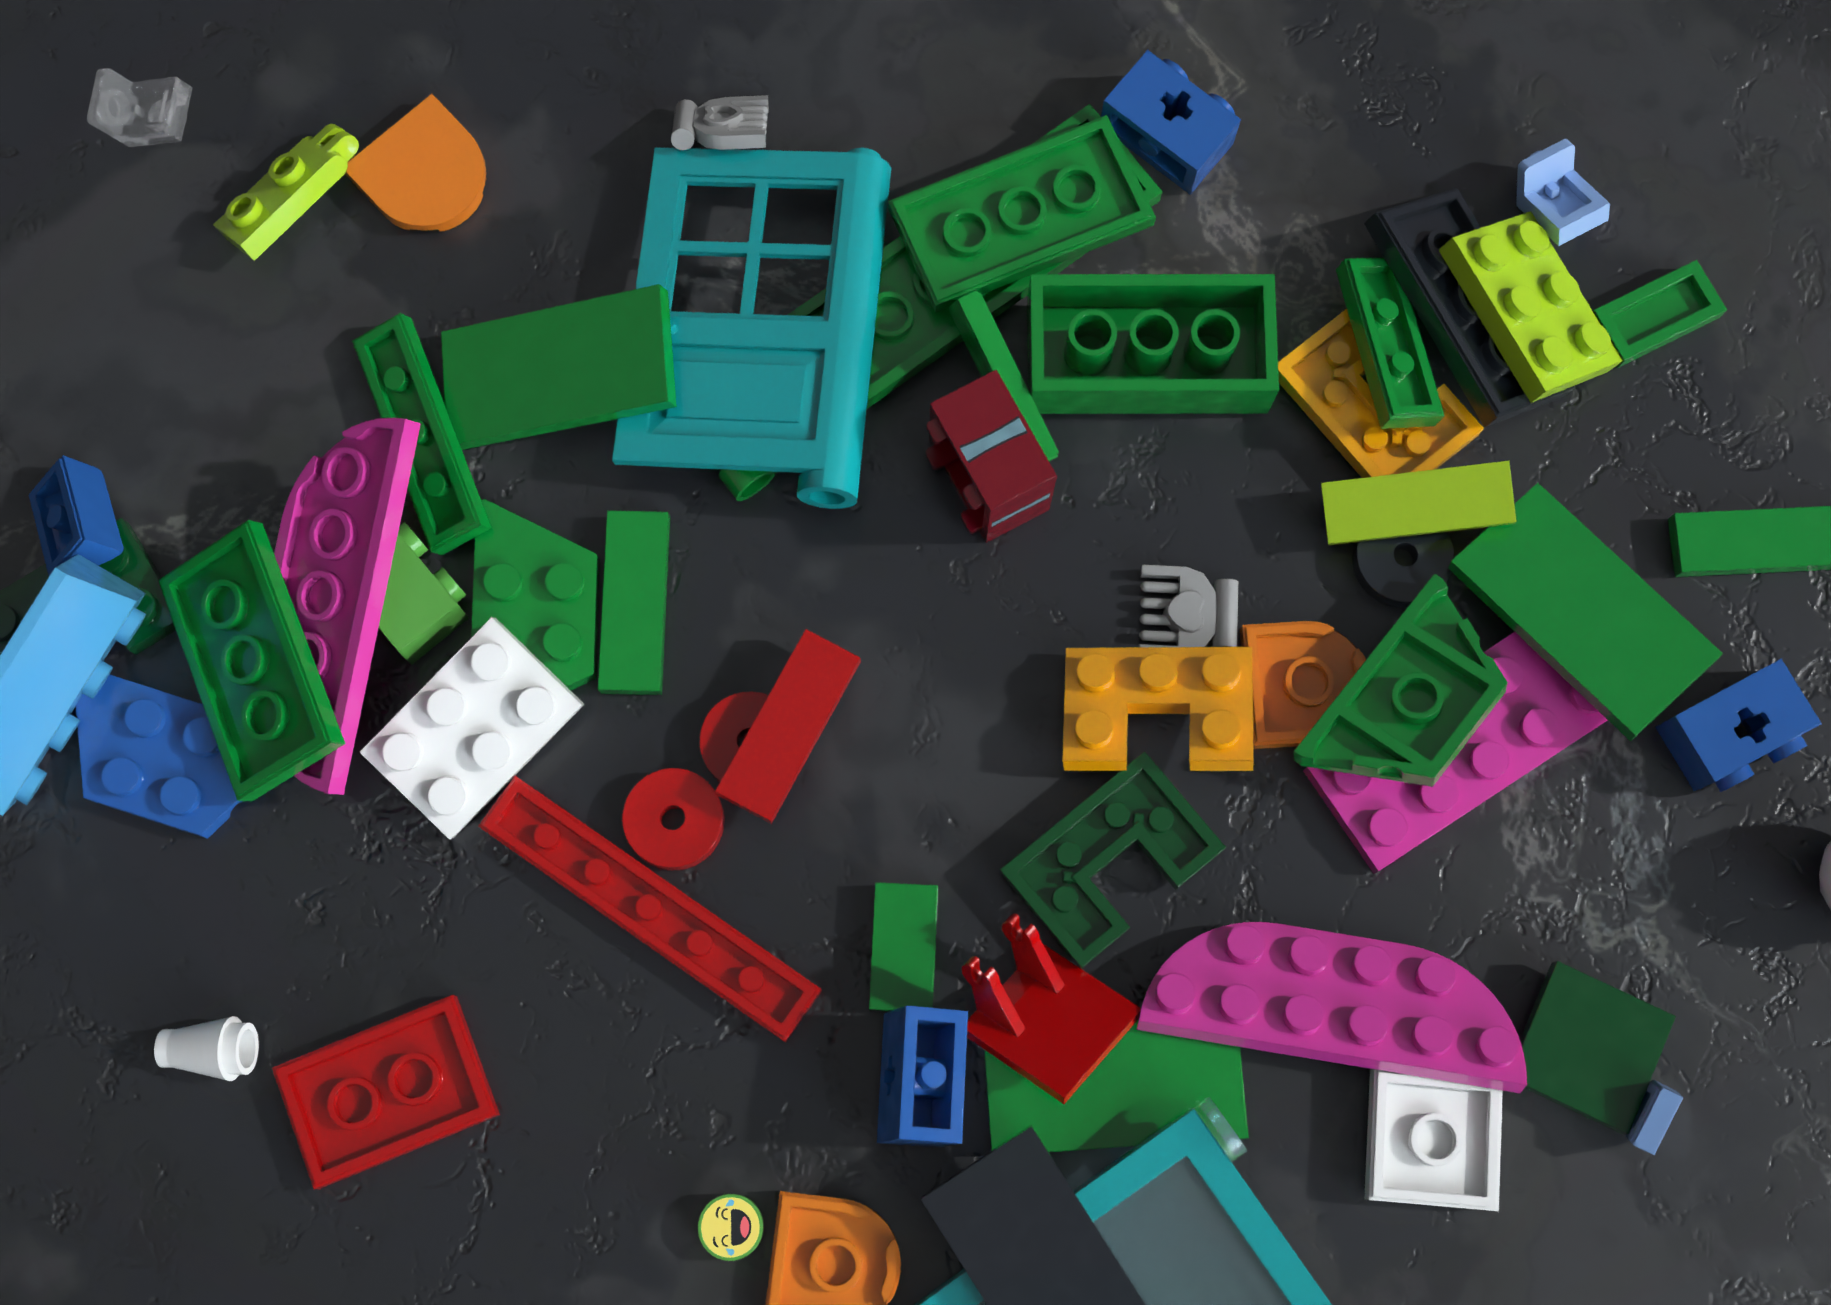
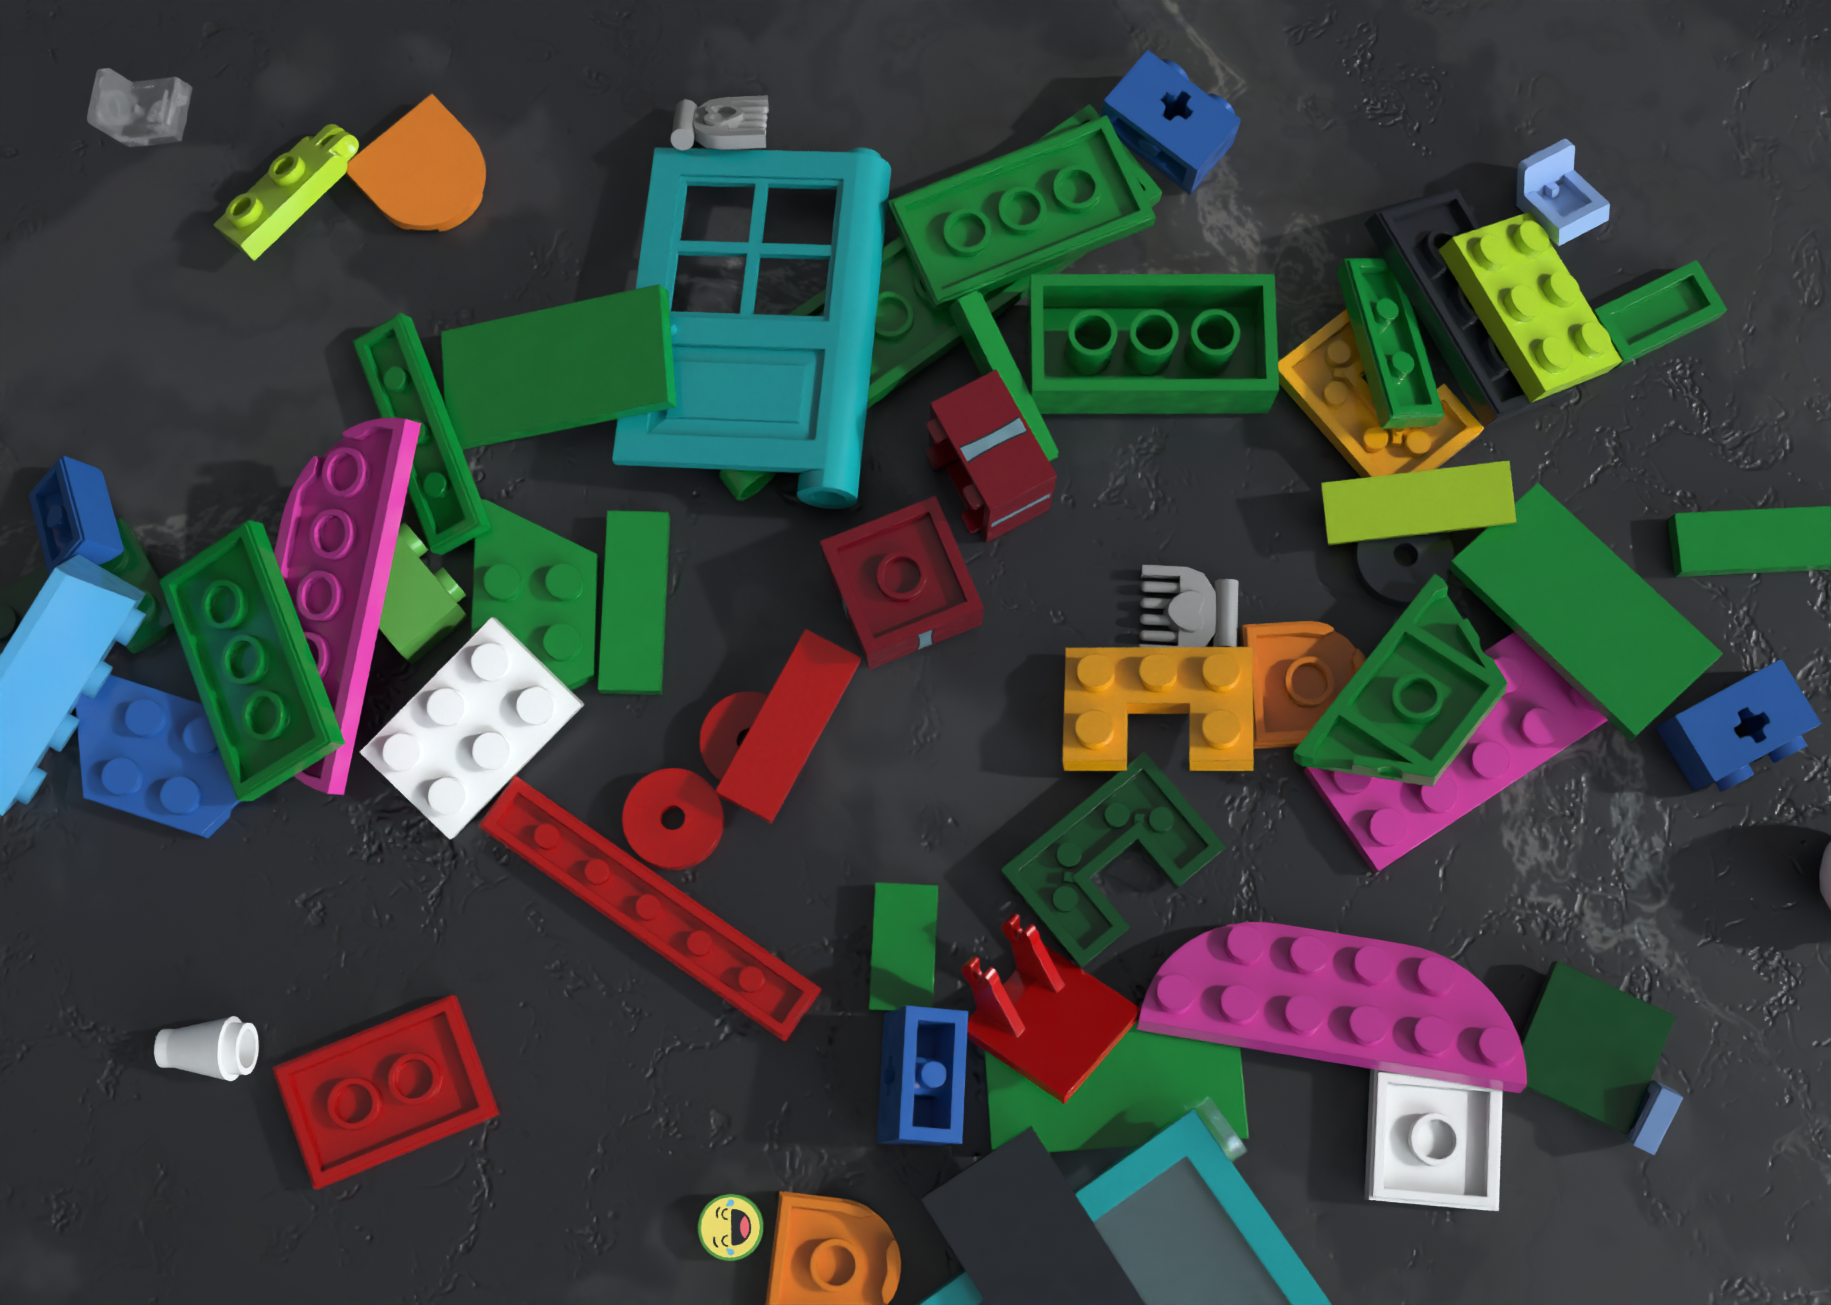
(902, 582): none -> dark red container

